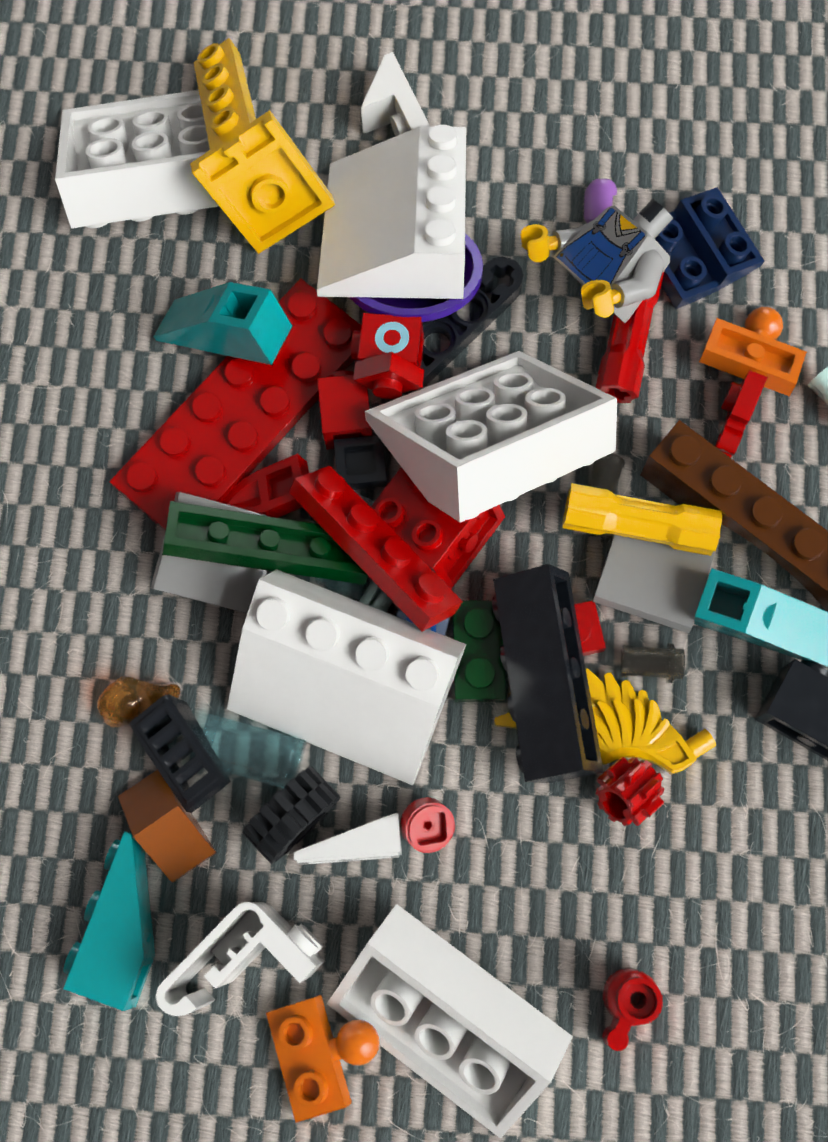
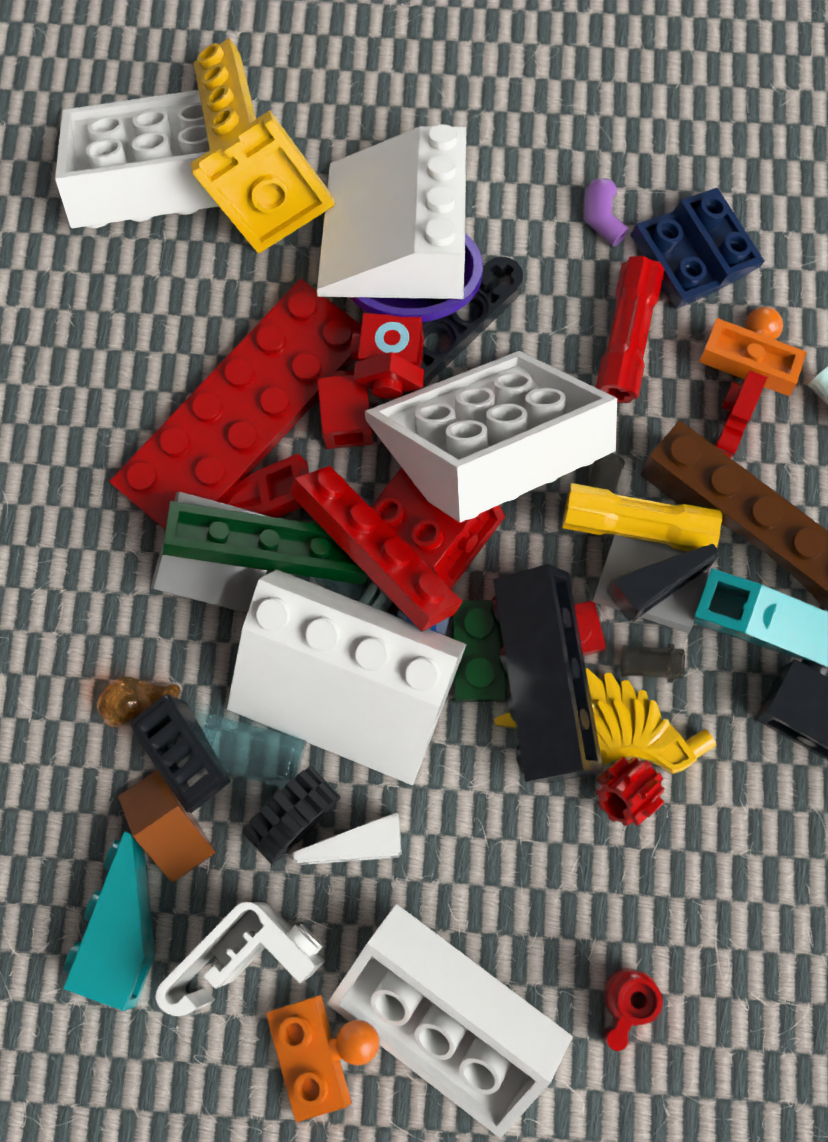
(228, 321): teal slope -> none
(361, 461): black plate -> none
(391, 101): white slope -> none
(427, 825): tile -> none
(608, 256): torso -> none
(650, 585): none -> black slope

